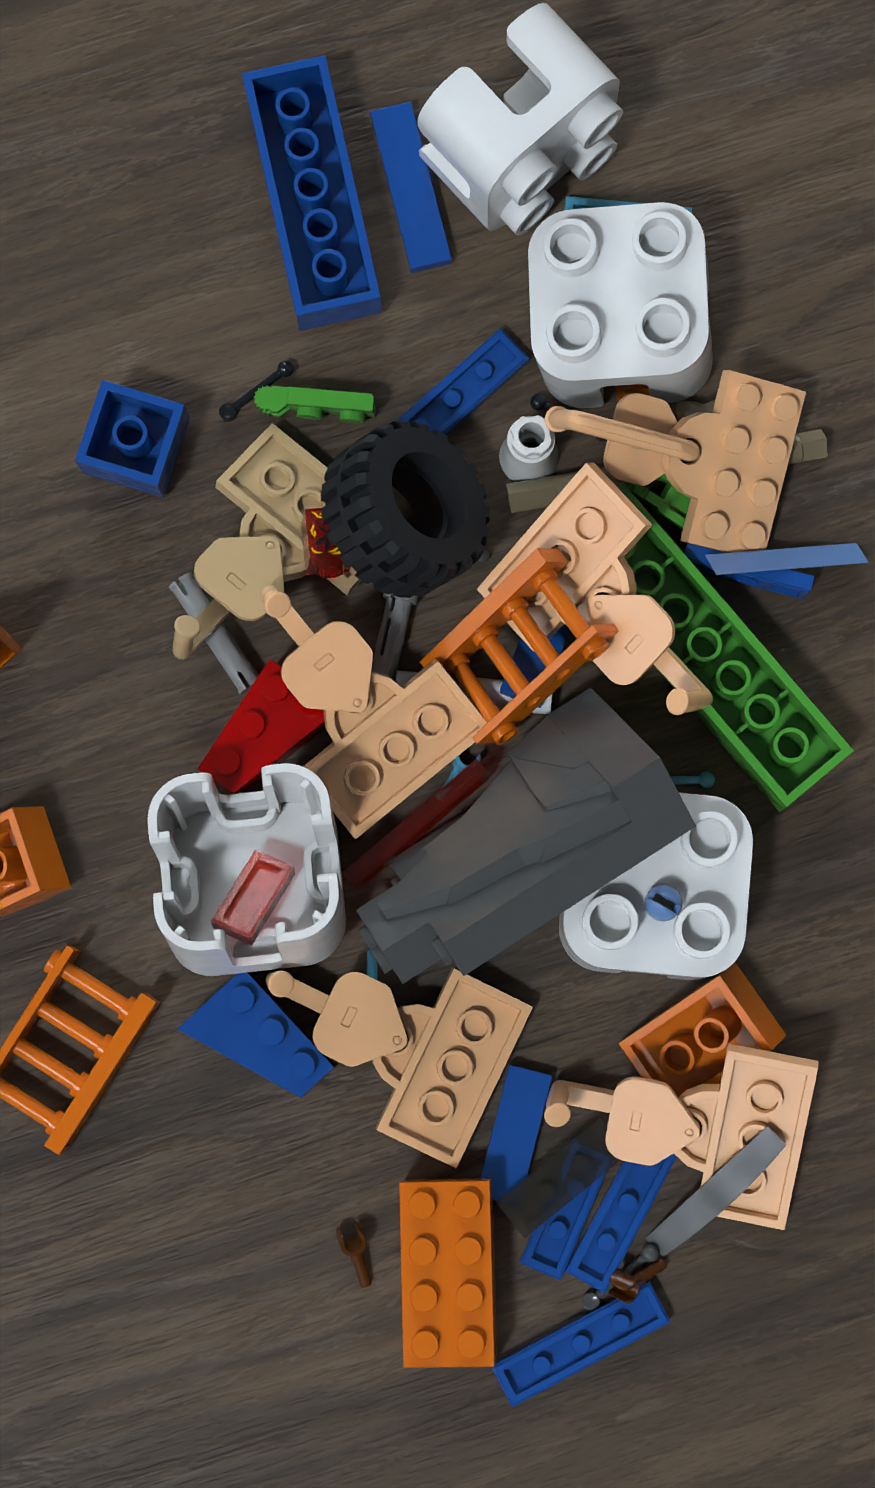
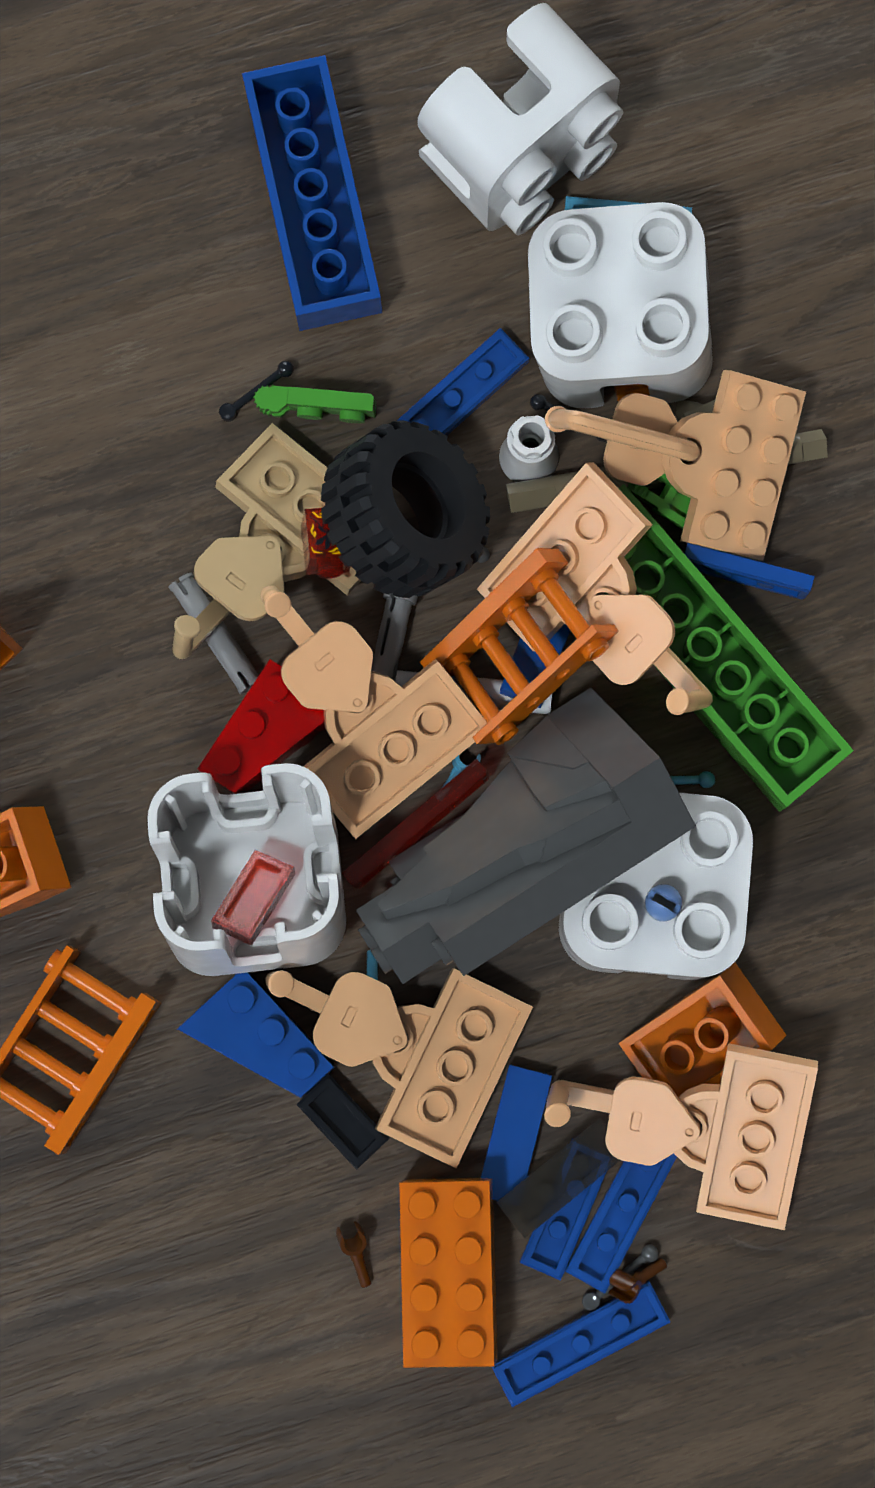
(132, 438): blue brick -> none
(342, 1121): none -> black tile
(410, 187): blue tile -> none
(717, 1192): dark grey sticker -> none
(786, 558): medium blue sticker -> none

